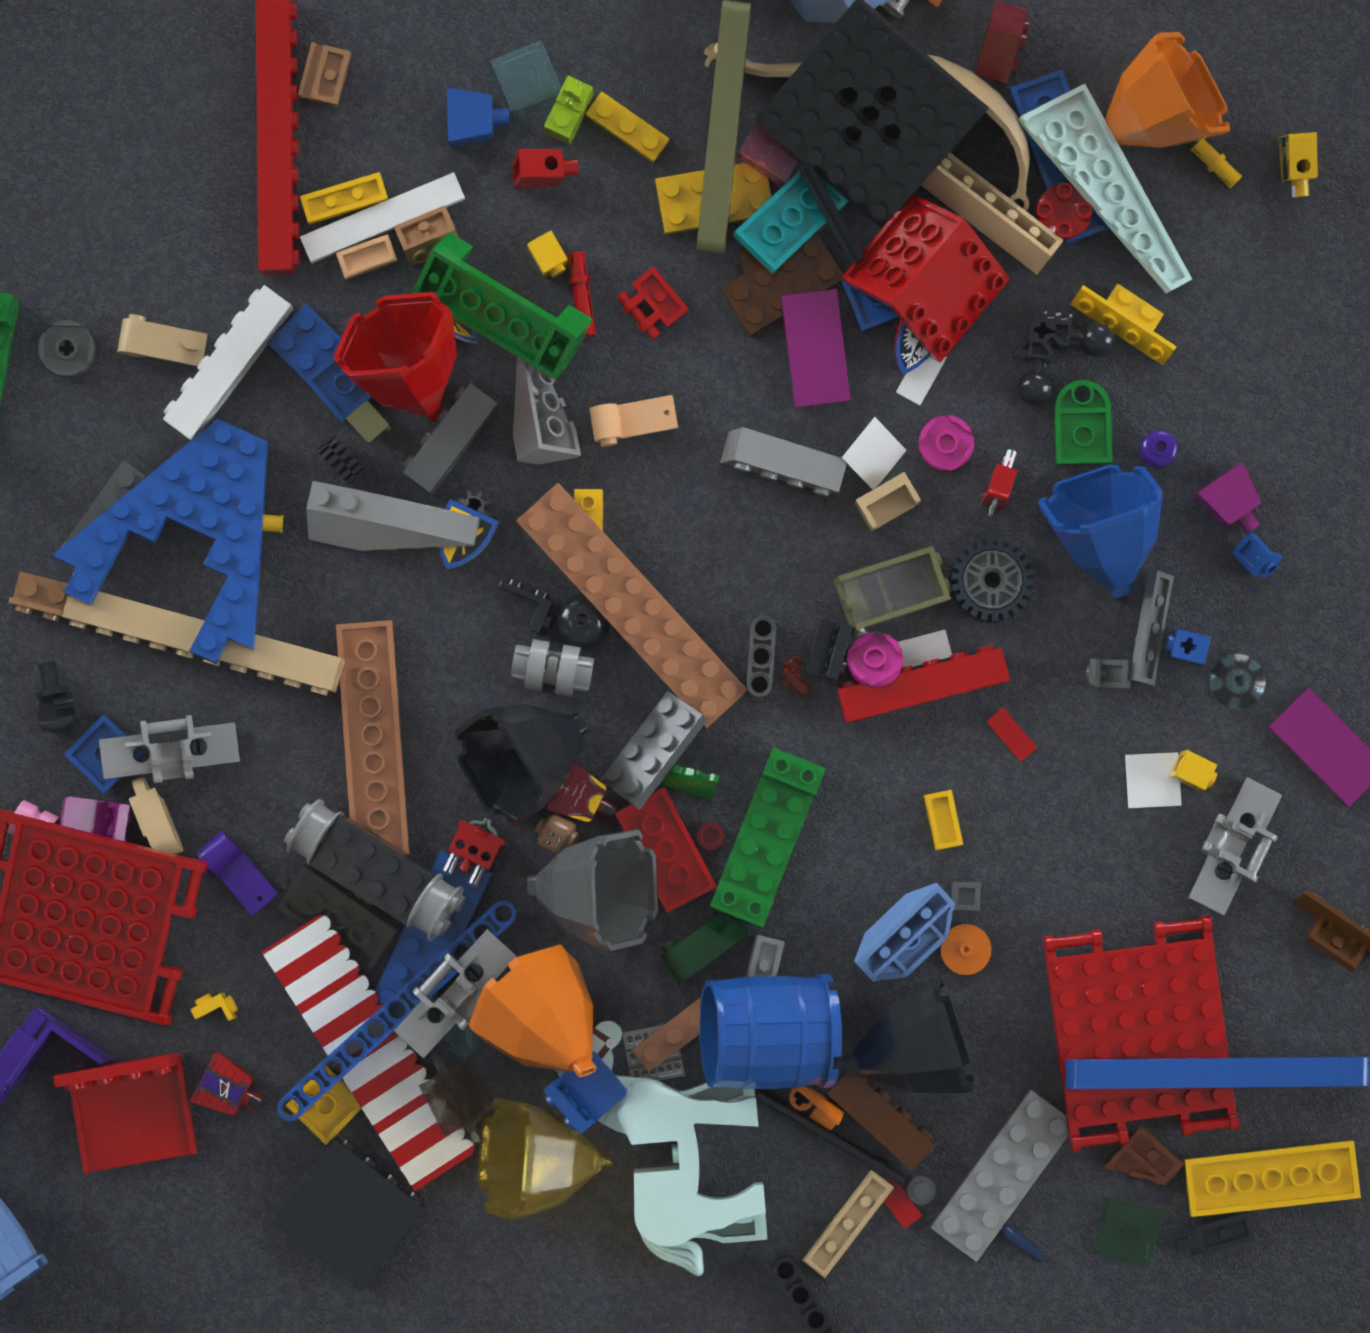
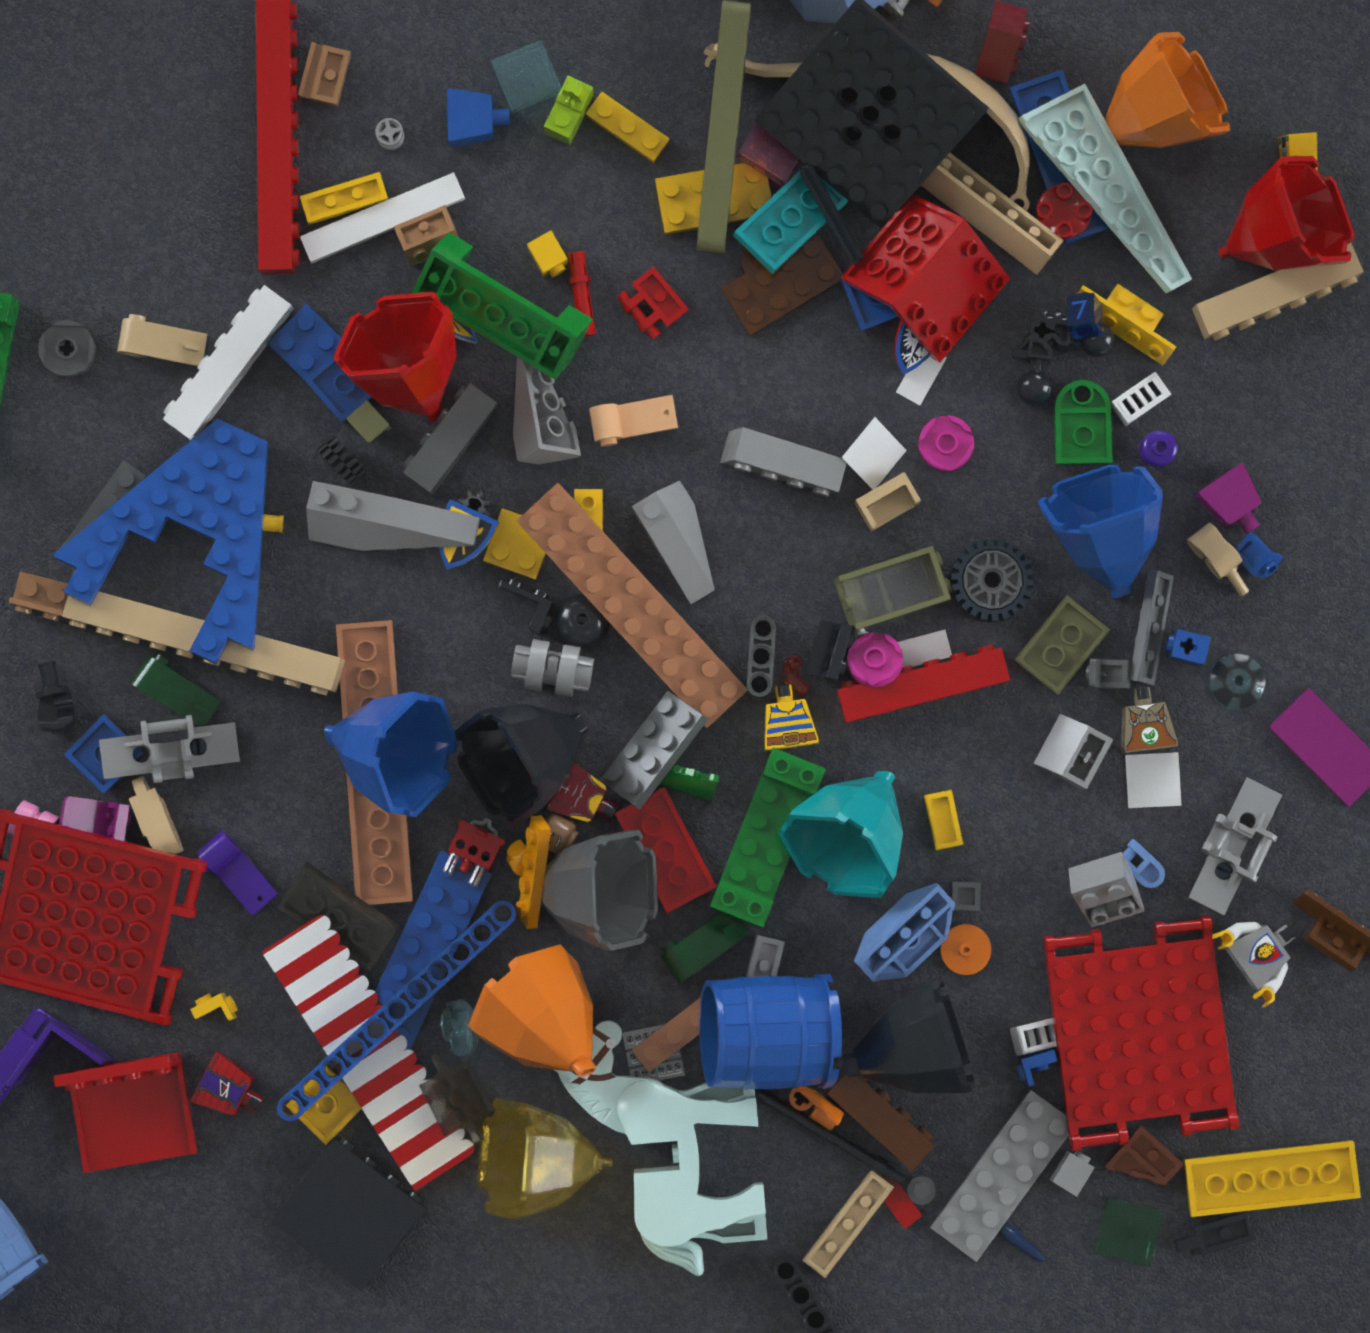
(174, 690): none -> dark green door
(366, 257): light nougat tile -> none
(375, 869): black brick -> none
(389, 127): none -> light grey wheel
(397, 750): none -> blue piece
(480, 963): light grey piece -> none
(514, 548): none -> yellow plate
(530, 864): none -> light orange plate
(531, 168): red torso -> none
(587, 1097): blue bracket -> none
(675, 532): none -> light grey wedge
(710, 836): dark red plate -> none
(788, 722): none -> torso
(815, 348): magenta tile -> none
(848, 836): none -> teal piece
(1000, 484): red piece -> none
(1011, 734): red sticker -> none
(1019, 1040): none -> white slope
(1039, 1061): none -> blue bracket
(1061, 645): none -> olive tile
(1072, 1172): none -> light grey brick
(1073, 751): none -> light grey slope
(1084, 315): none -> clear blue brick
(1105, 889): none -> light grey slope
(1123, 413): none -> white slope
(1146, 725): none -> torso
(1149, 871): none -> medium blue plate
(1194, 771): yellow brick -> none
(1216, 163): yellow pin -> none
(1216, 1072): blue beam -> none
(1220, 555): none -> tan beam
(1258, 955): none -> torso
(1270, 294): none -> tan brick
(1291, 219): none -> red piece

